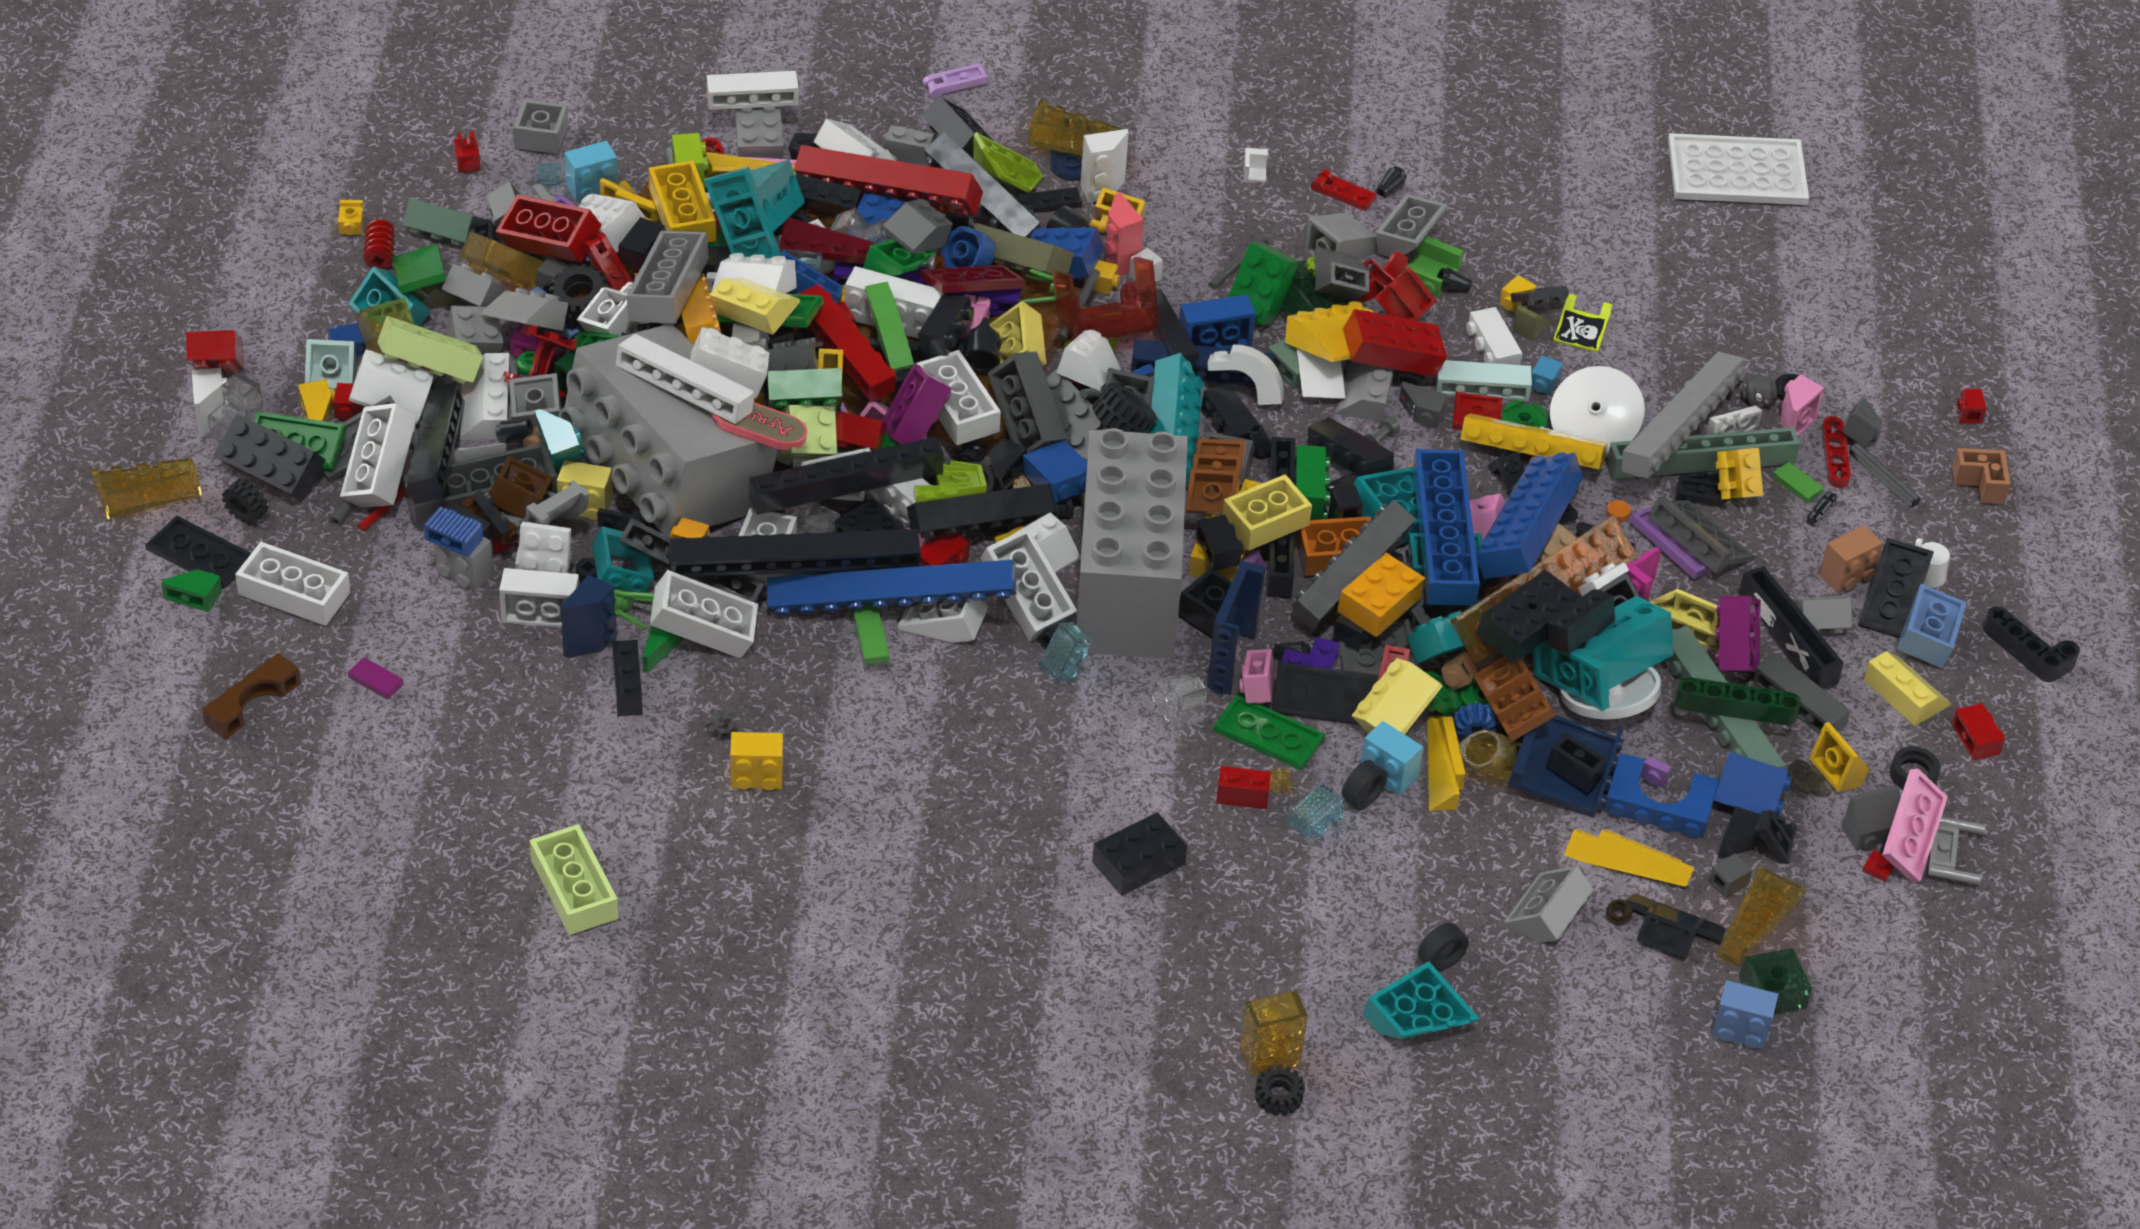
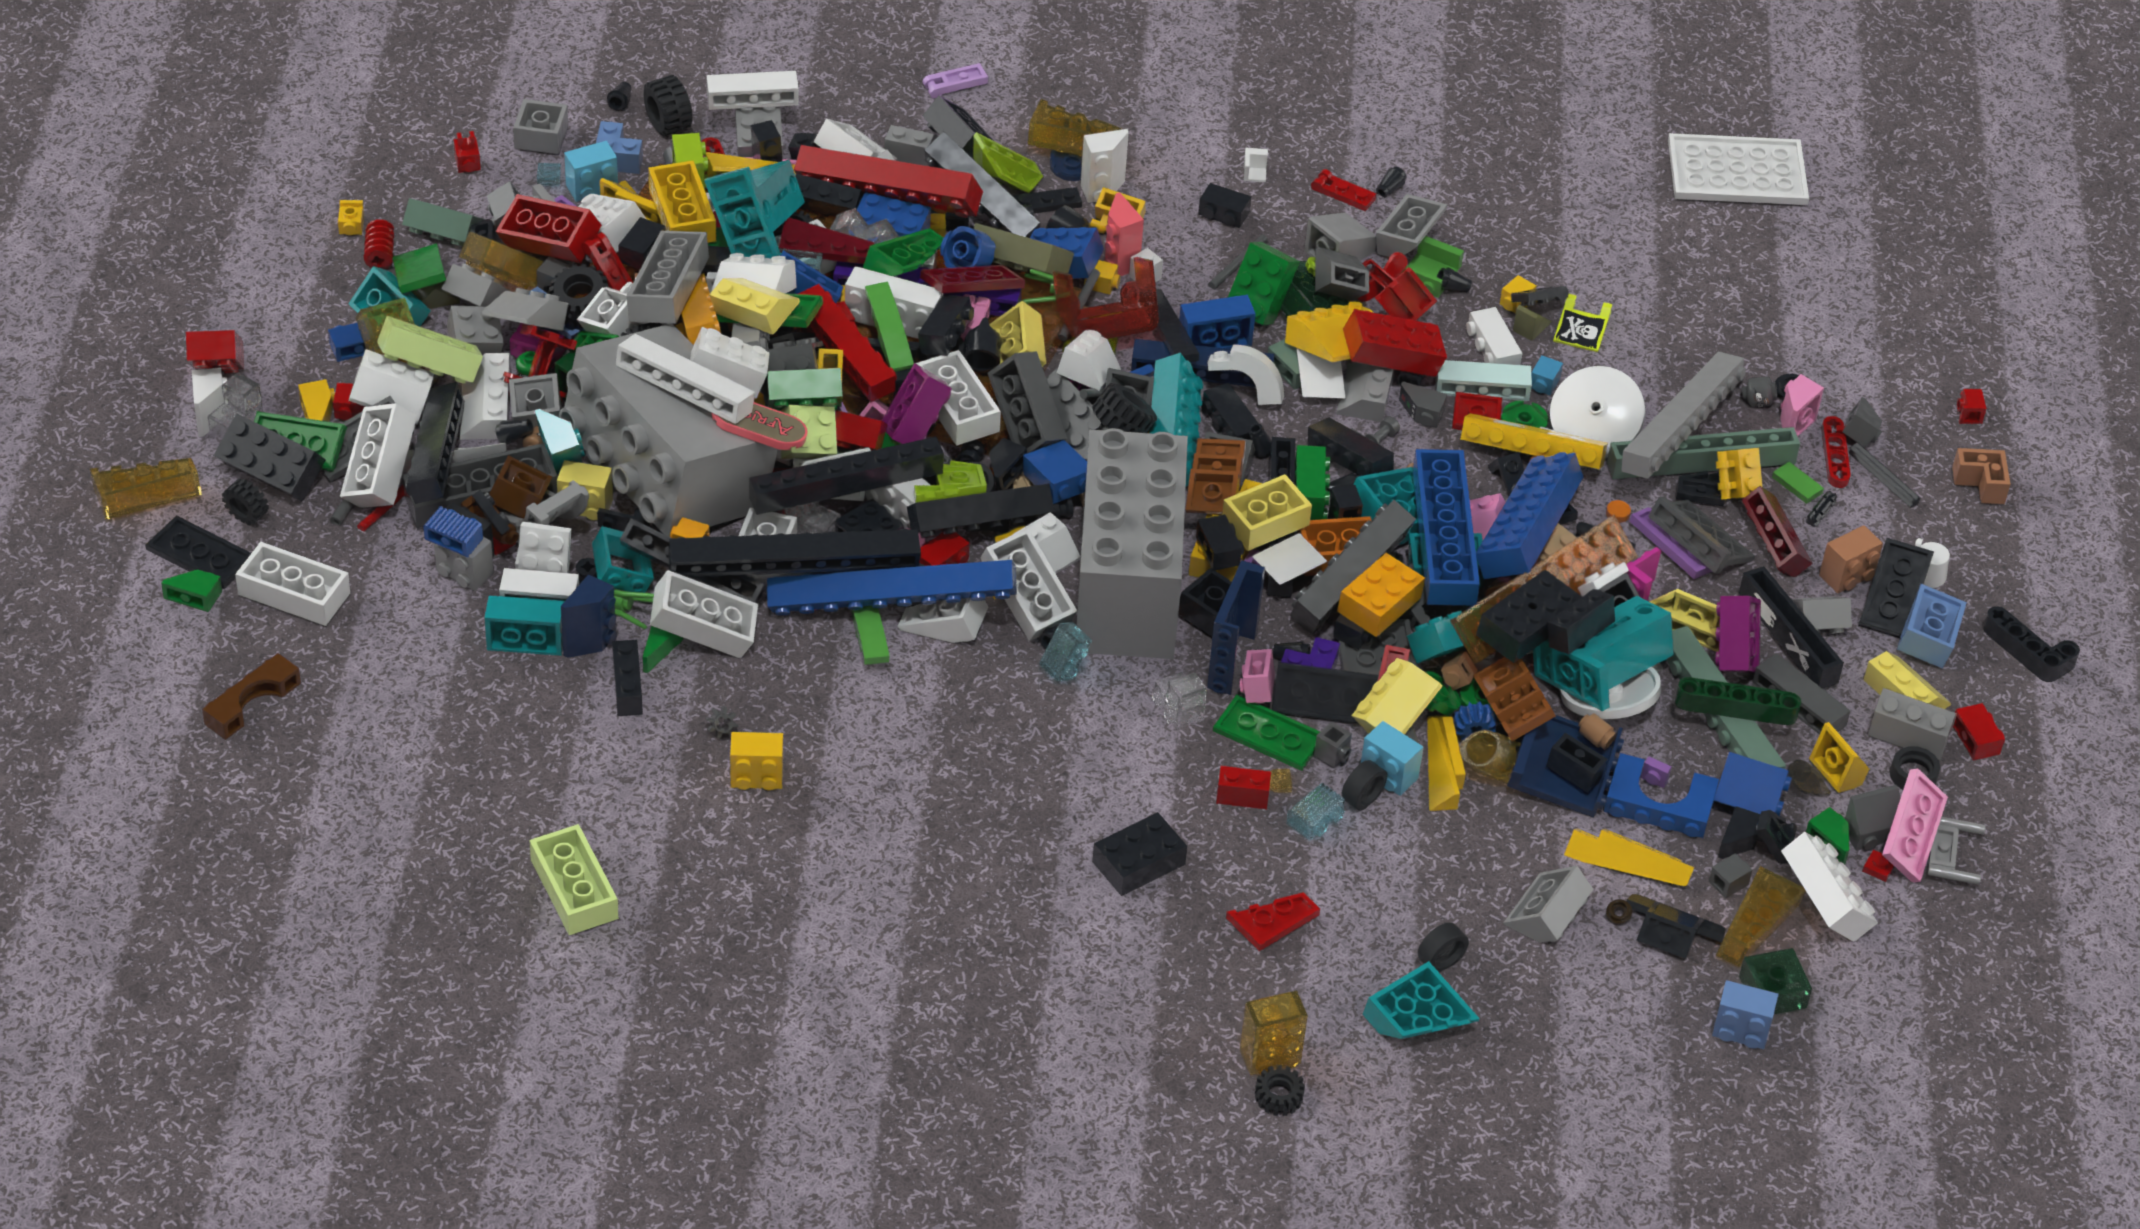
(330, 361): light aqua slope -> none
(375, 678): magenta tile -> none
(524, 625): none -> teal brick
(619, 96): none -> black cone
(628, 151): none -> medium blue brick
(667, 105): none -> black tyre
(766, 142): none -> black brick
(918, 227): dark grey slope -> none
(1224, 205): none -> black brick
(1273, 921): none -> red wing
(1289, 558): none -> white sticker
(1333, 744): none -> flat silver brick
(1597, 731): none -> medium nougat brick
(1735, 421): white wing -> none
(1776, 532): none -> dark red brick
(1830, 886): none -> white brick
(1831, 829): none -> green slope
(1911, 722): none -> light grey slope

